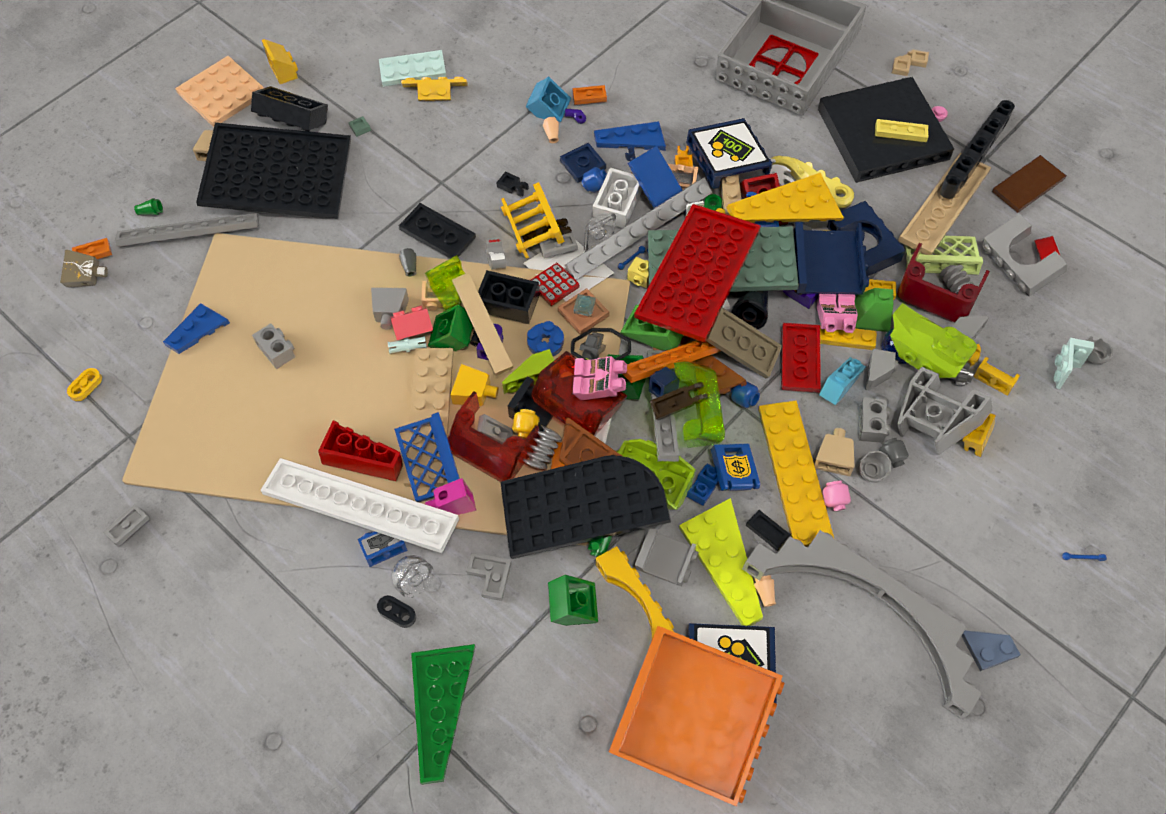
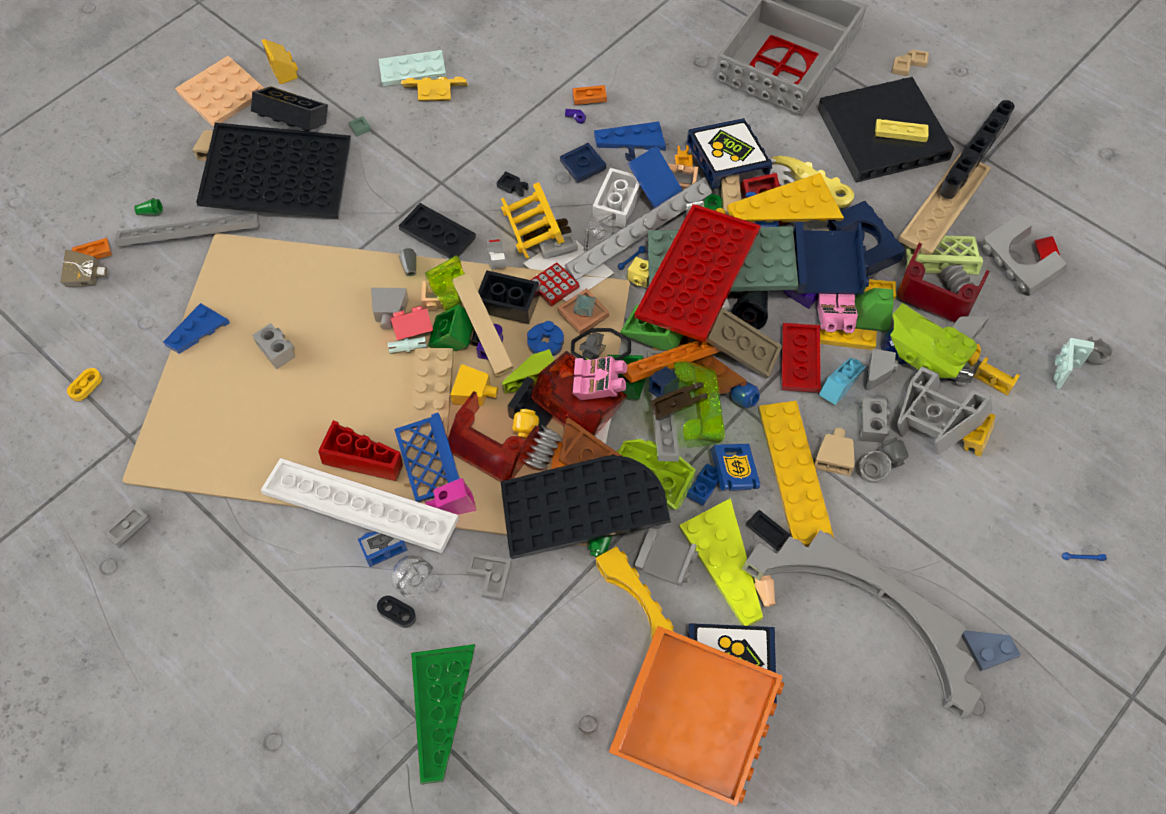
(494, 429): light grey slope -> none
(548, 100): dark azure slope -> none
(551, 128): light nougat cone -> none
(572, 601): green slope -> none
(594, 179): blue head -> none
(836, 495): bright pink head -> none
(940, 112): bright pink plate -> none
(1029, 183): reddish brown tile -> none

